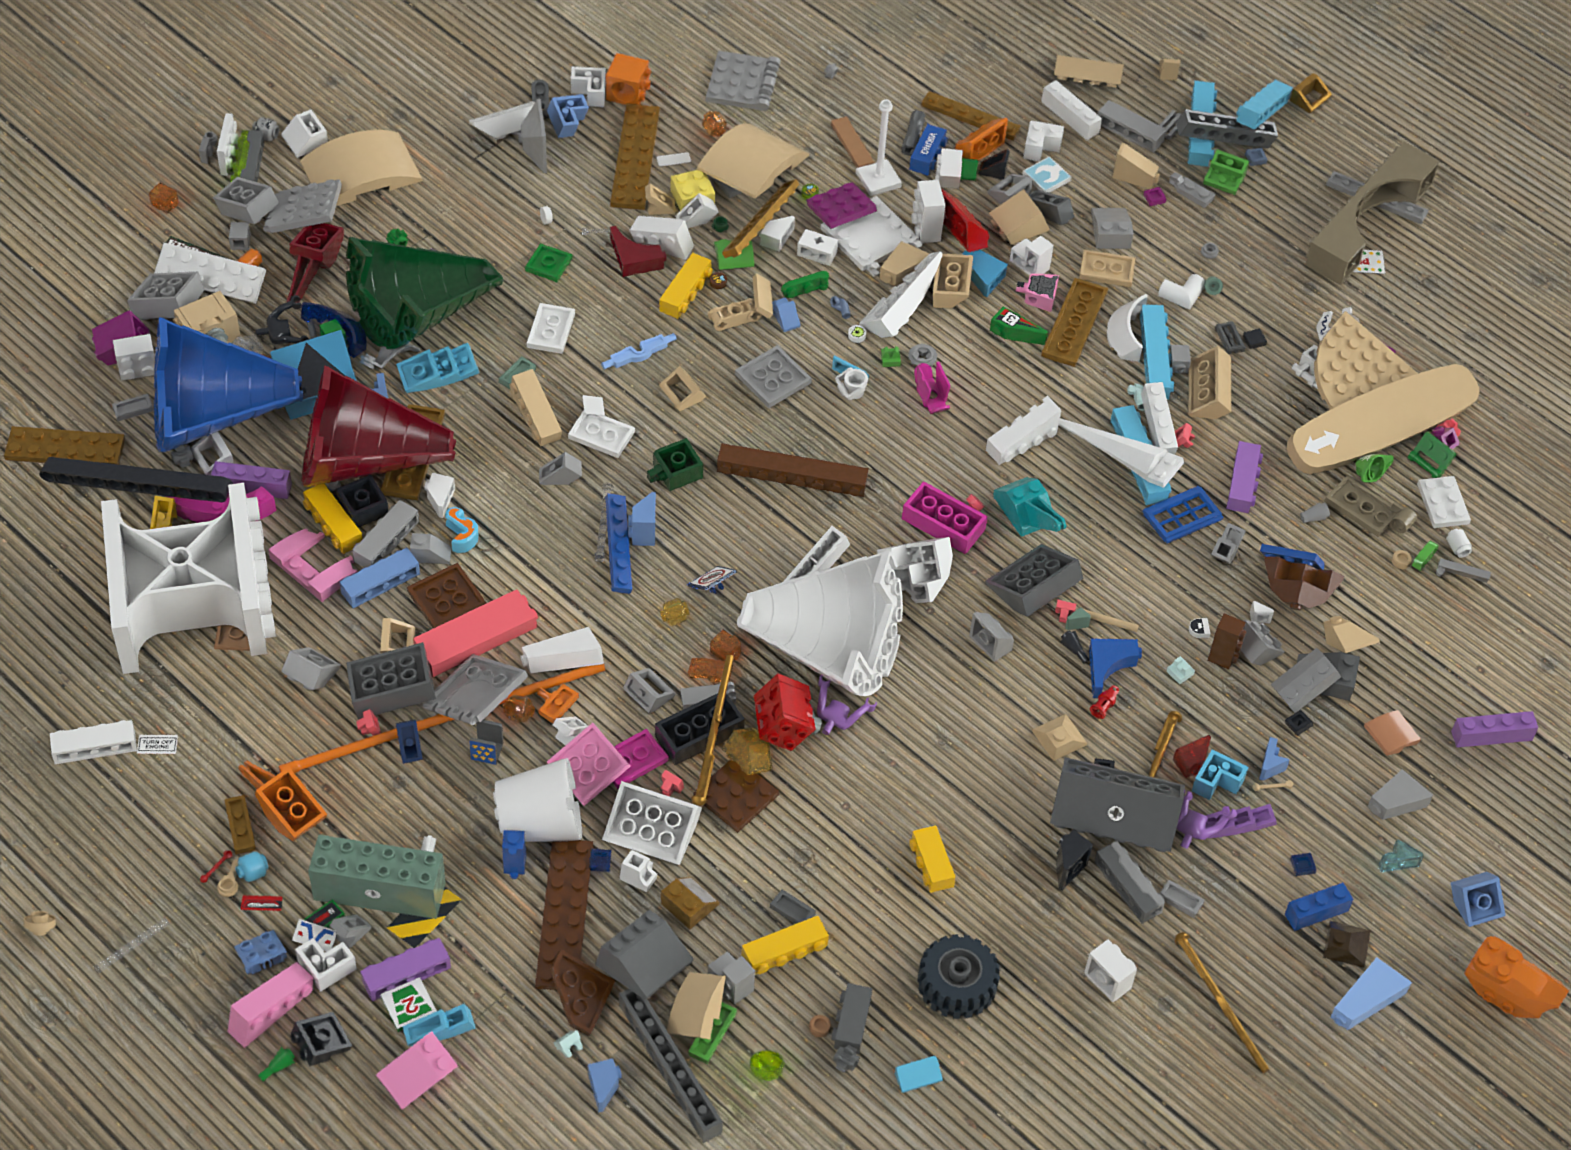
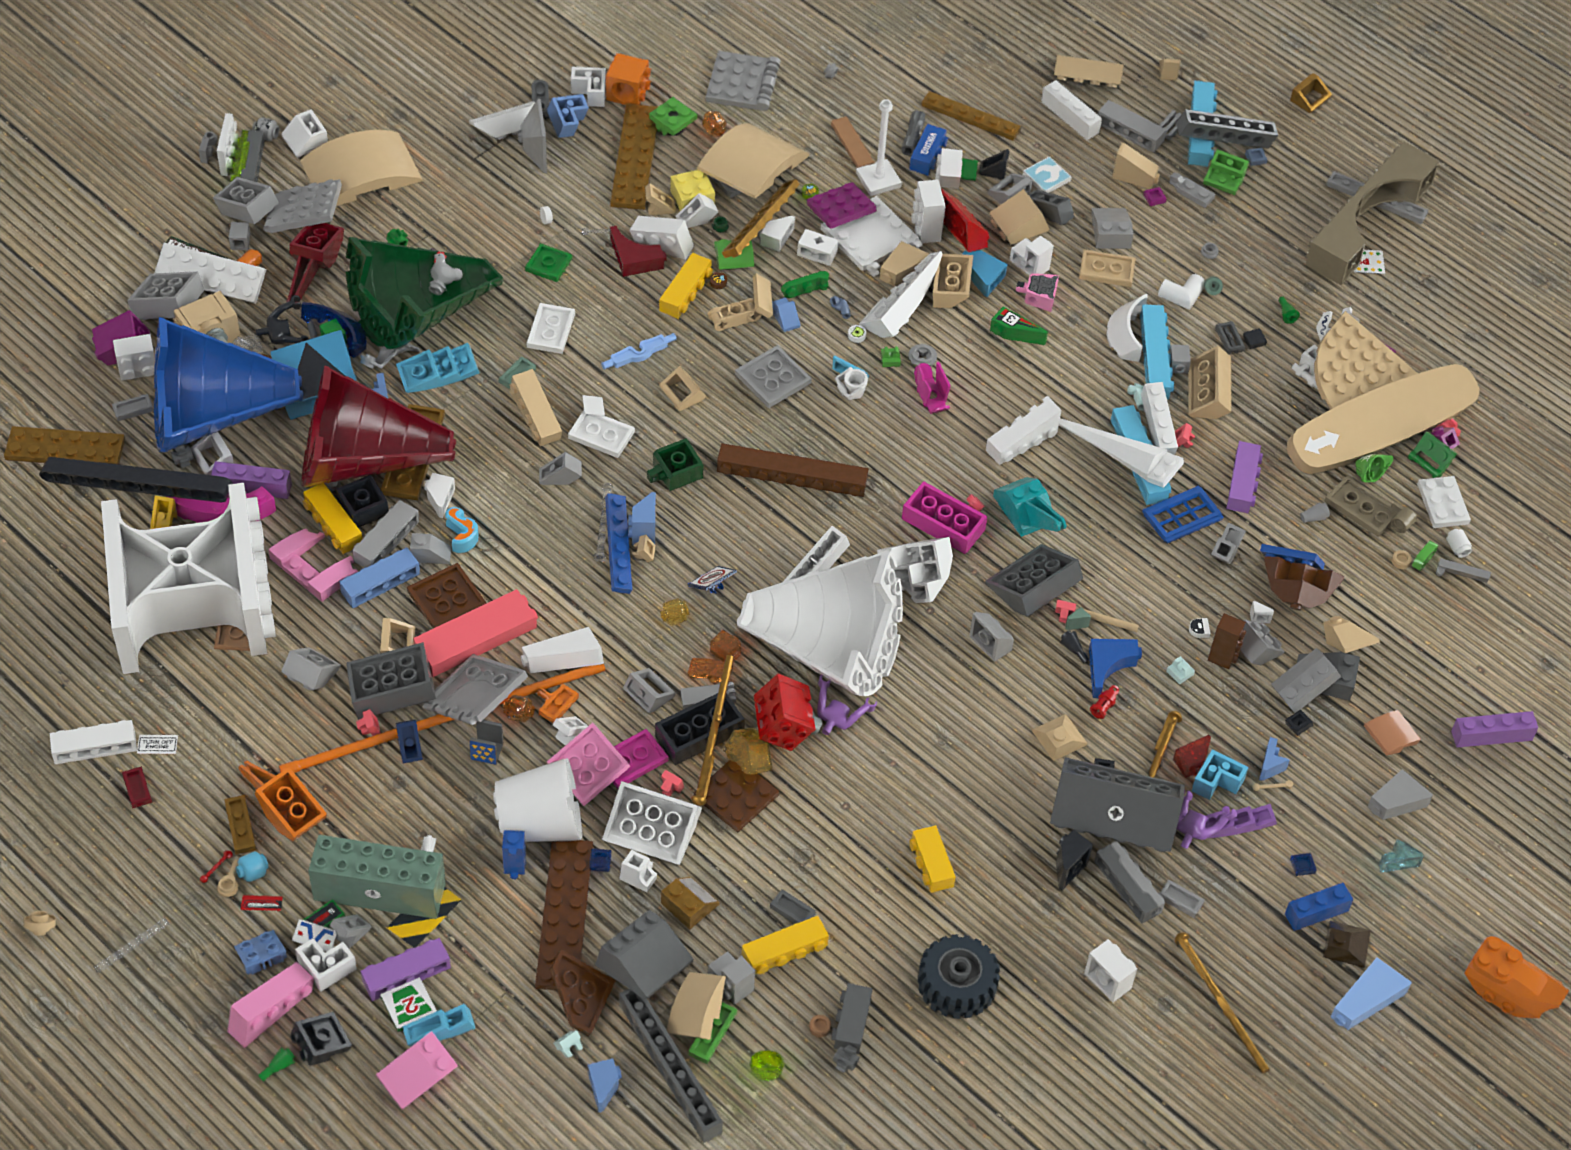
(136, 787): none -> dark red tile
(163, 197): clear orange brick -> none
(442, 274): none -> light grey animal
(645, 549): none -> tan tile
(672, 117): none -> bright green piece
(673, 159): white sticker -> none
(918, 1074): medium azure slope -> none
(983, 140): orange slope -> none
(1042, 137): white brick -> none
(1074, 322): pearl gold plate -> none
(1264, 104): medium azure brick -> none
(1289, 313): none -> green cone
(1478, 898): medium blue slope -> none

